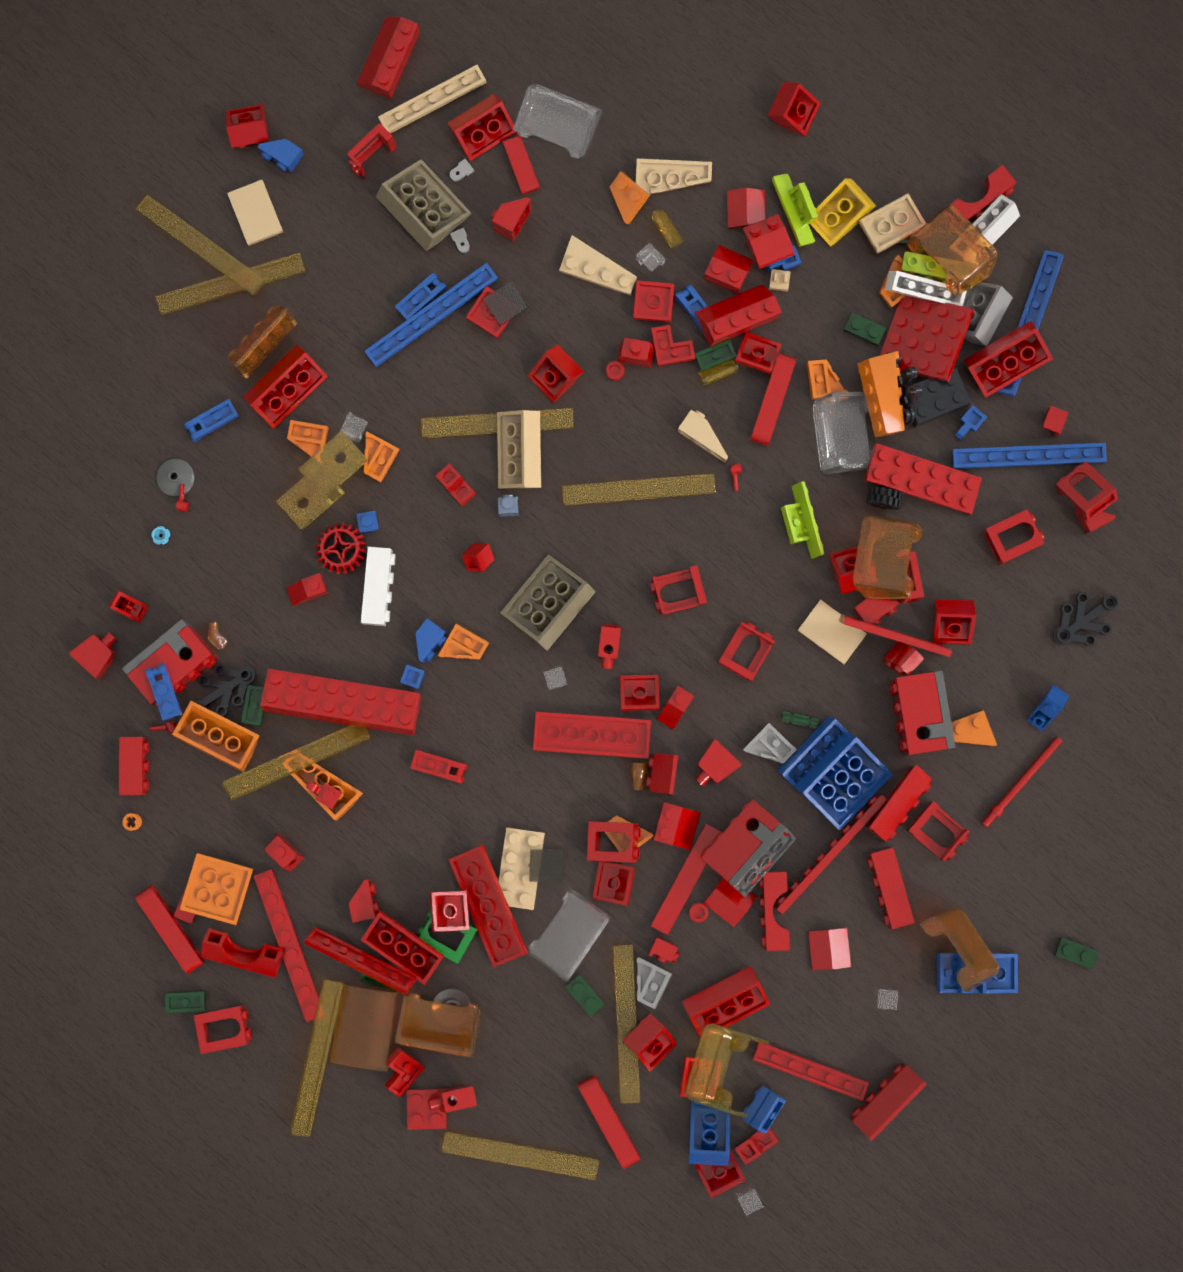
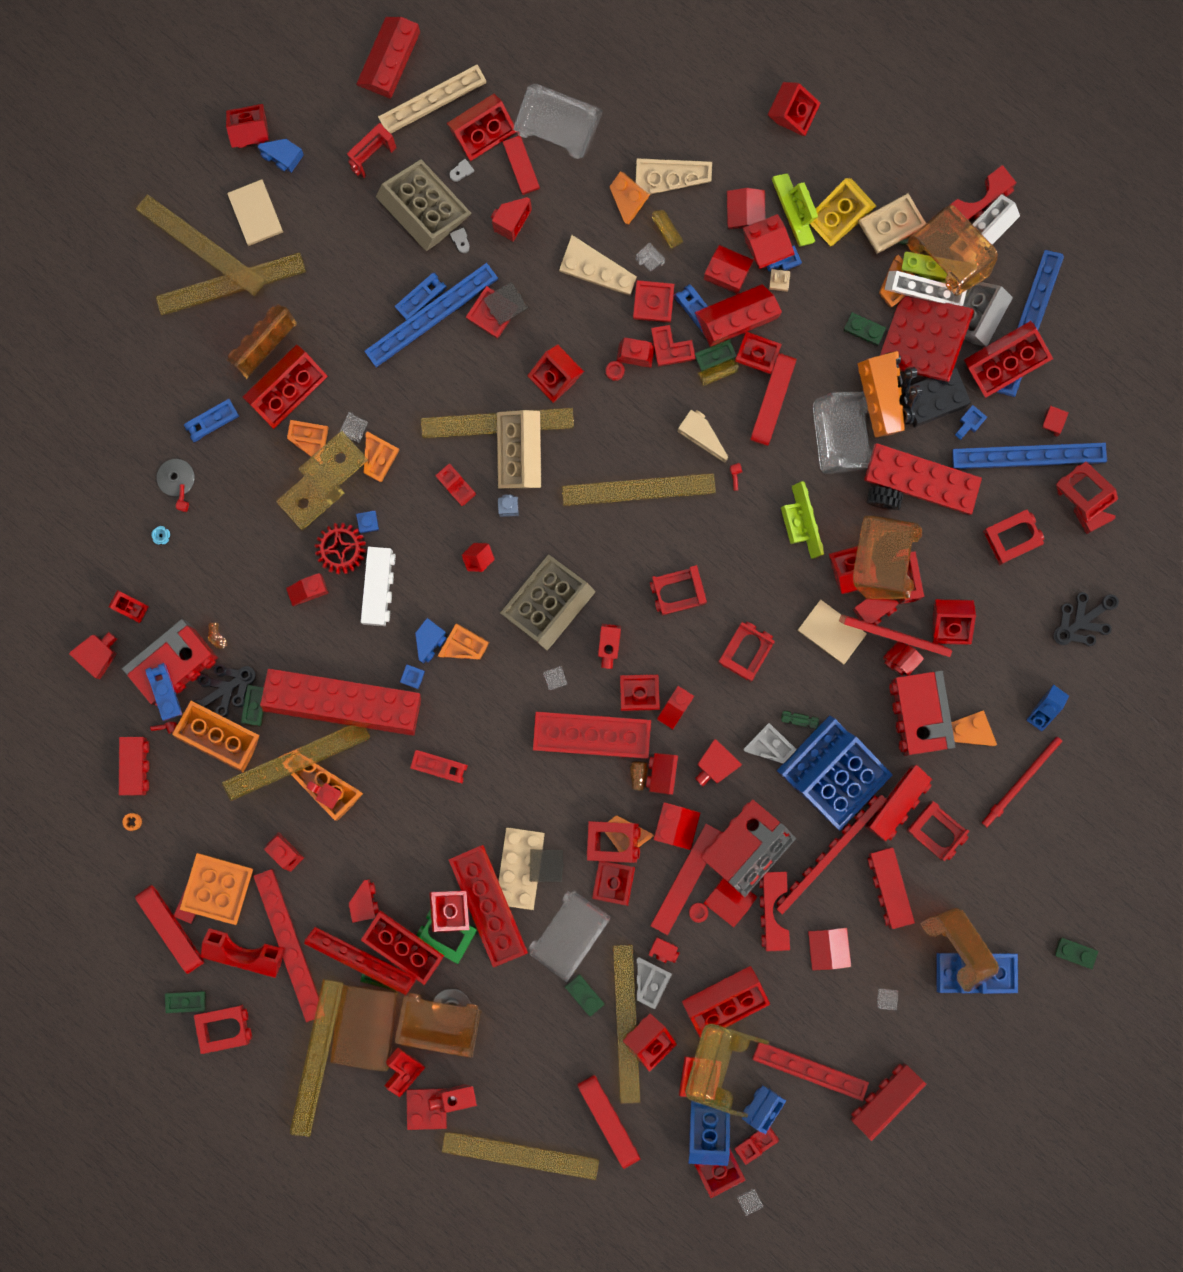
(822, 379): orange wing -> none

